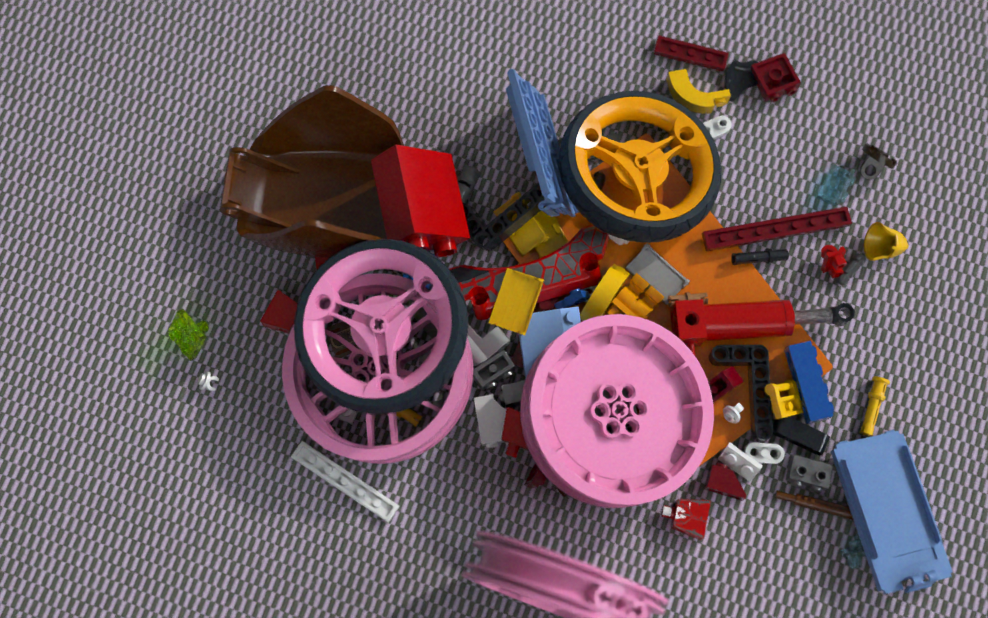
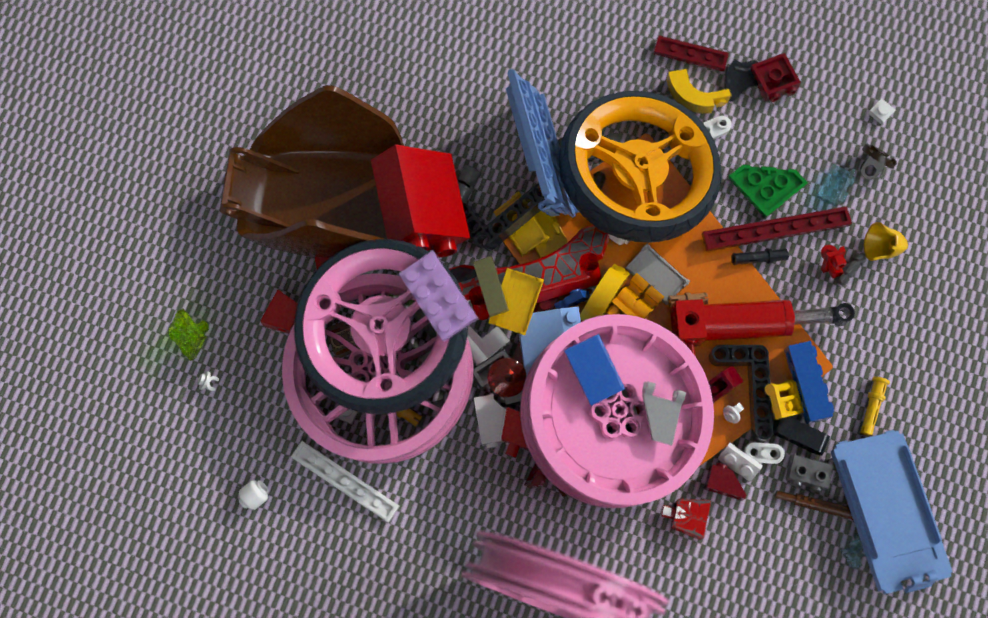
(253, 494): none -> white head
(438, 296): none -> lavender plate
(490, 286): none -> olive tile
(497, 375): none -> clear red dish
(594, 369): none -> blue piece
(662, 413): none -> light grey flag
(767, 186): none -> green plate
(881, 111): none -> white plate

